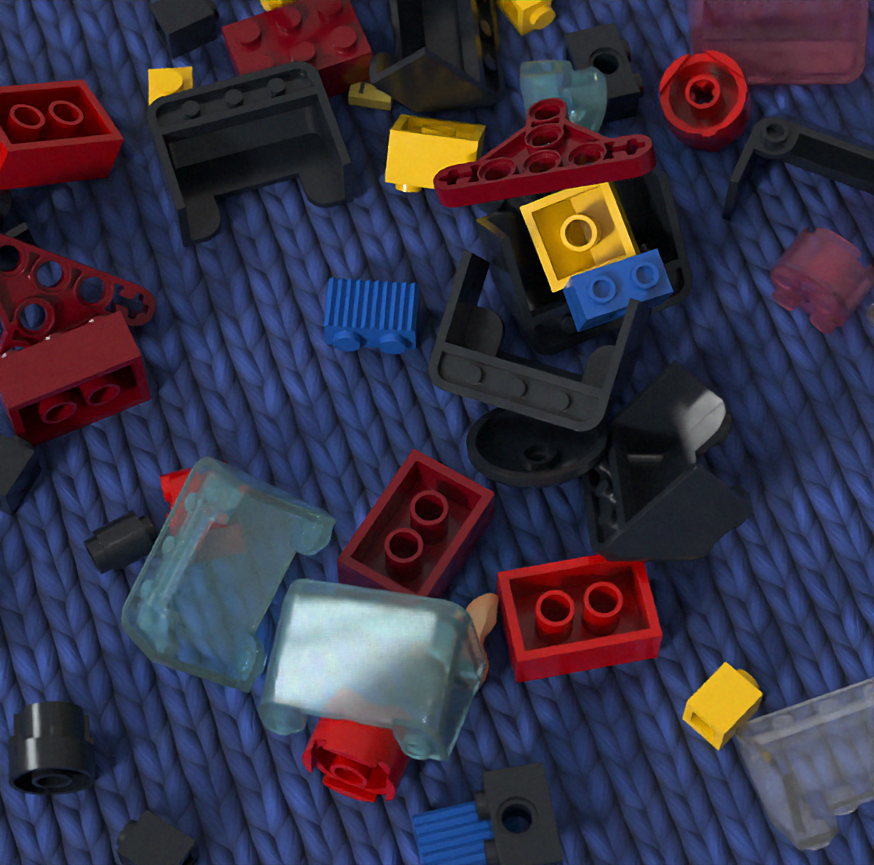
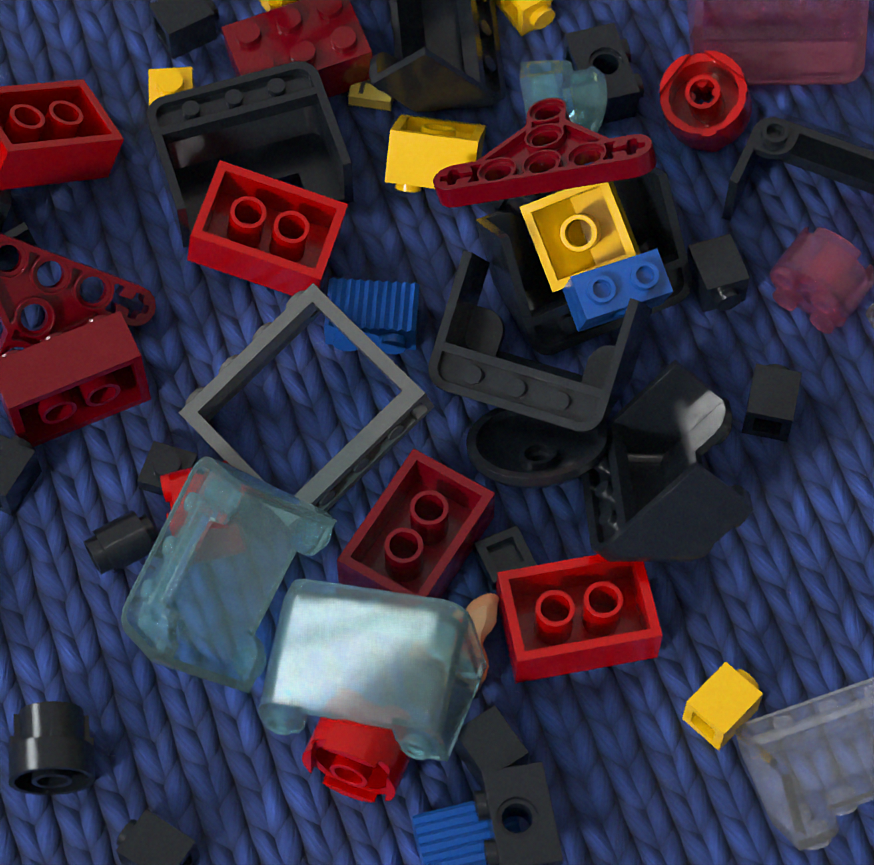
(163, 460): none -> black plate
(265, 230): none -> red brick
(268, 341): none -> dark grey window
(489, 744): none -> black brick
(502, 553): none -> black plate
(718, 273): none -> black brick
(771, 402): none -> black brick

